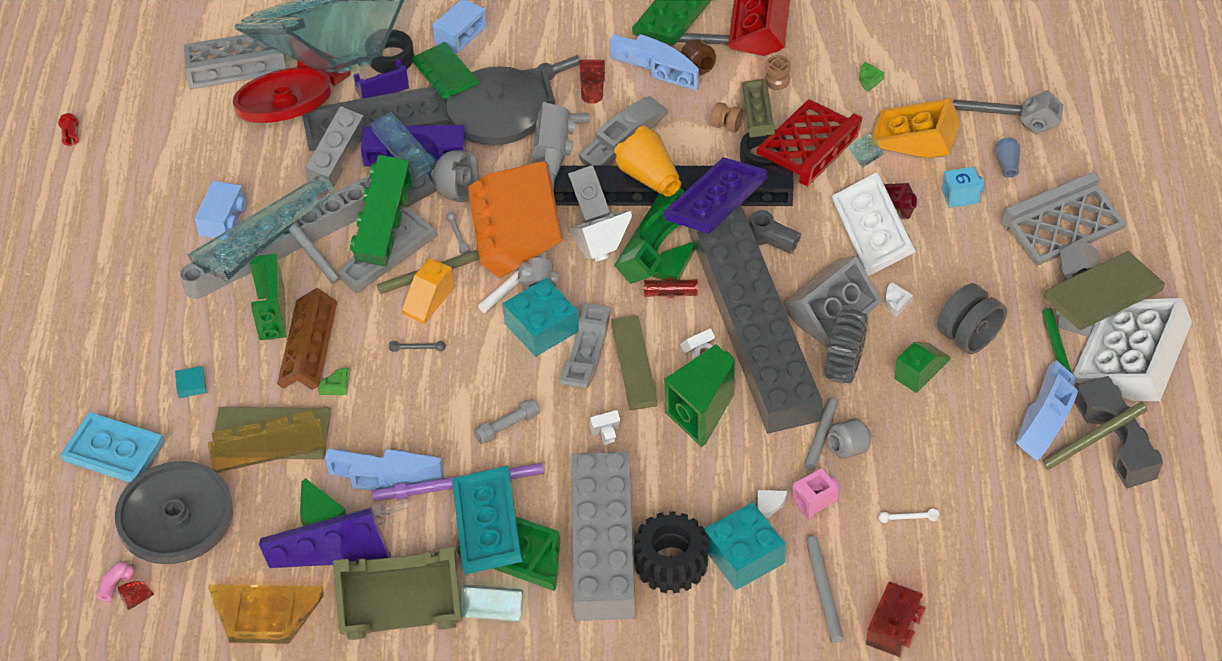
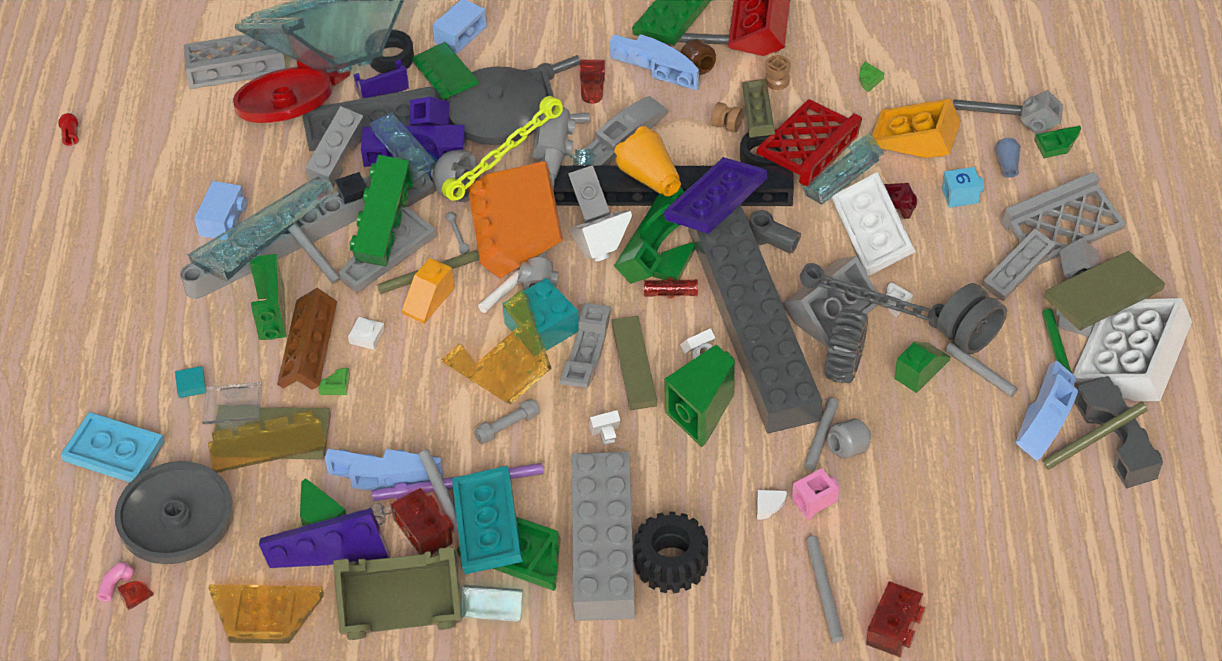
(232, 404): none -> clear piece
(351, 187): none -> black plate
(366, 333): none -> white plate
(394, 346): dark grey hinge -> none
(422, 522): none -> clear red brick
(429, 112): none -> dark purple brick
(439, 486): none -> light grey bar
(512, 363): none -> clear yellow wing
(545, 109): none -> neon yellow piece
(582, 157): none -> clear light blue plate
(745, 546): teal brick -> none
(813, 274): none -> dark grey piece
(841, 174): none -> clear light blue plate
(932, 515): white hinge -> none
(981, 369): none -> light grey bar
(1019, 264): none -> light grey plate
(1057, 141): none -> green tile

